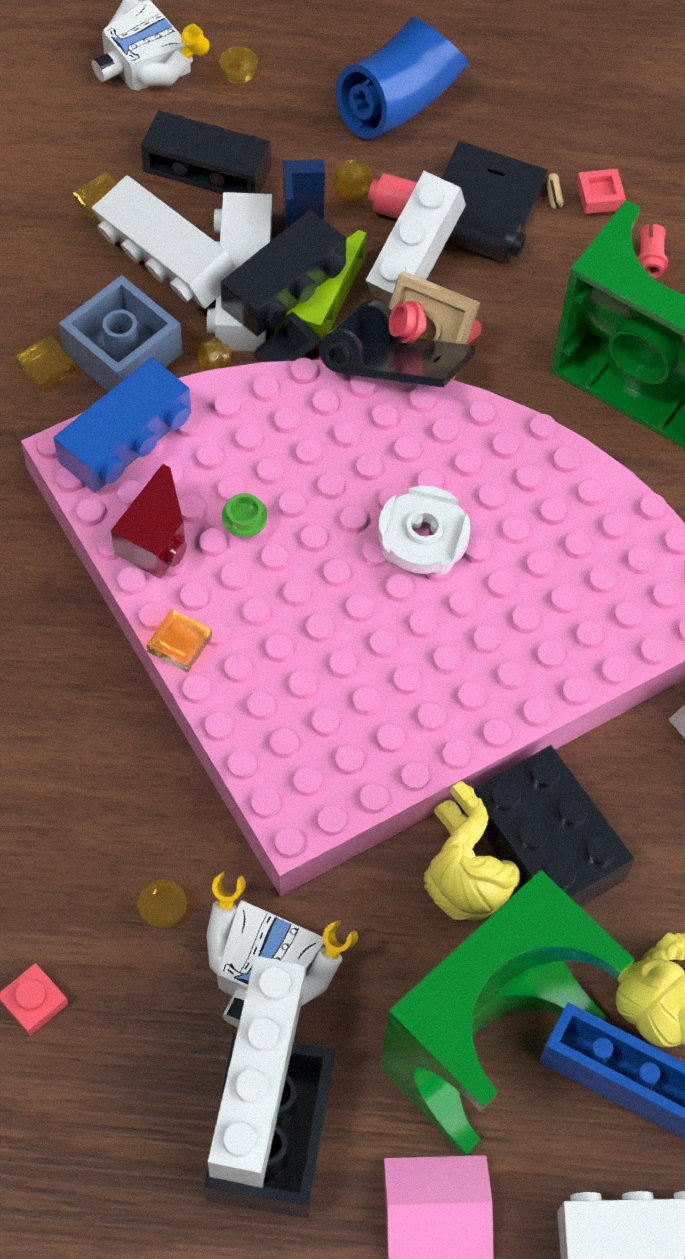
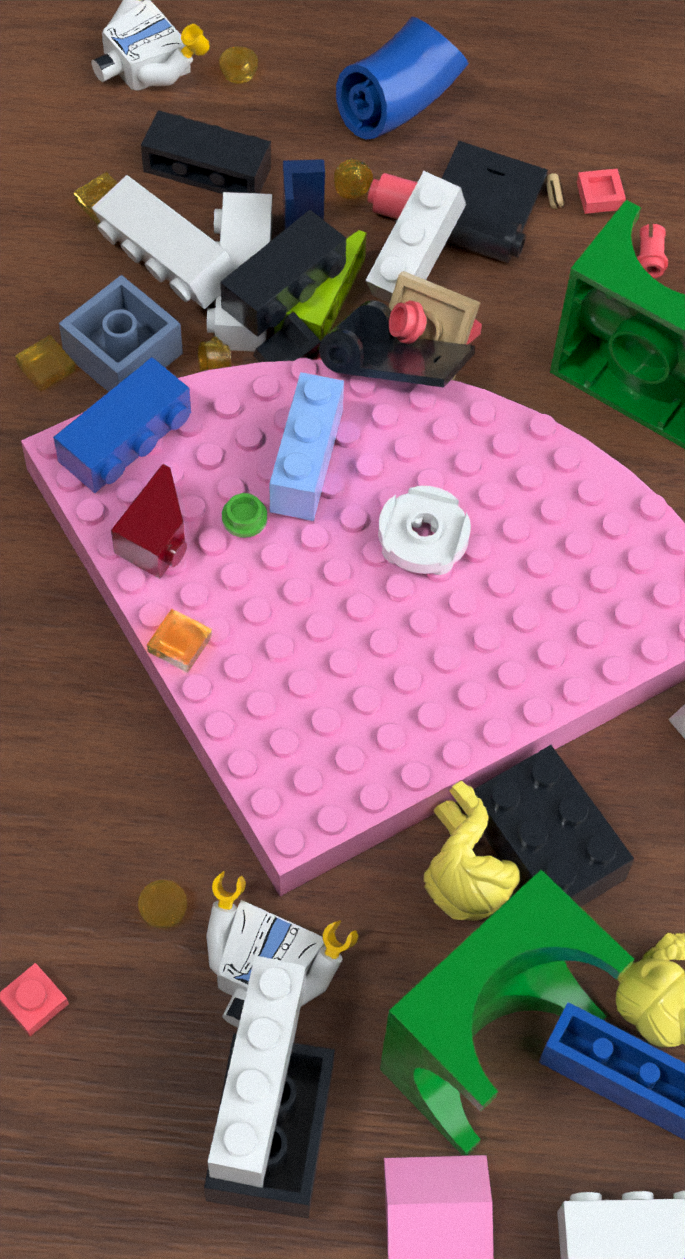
(306, 446): none -> light blue brick

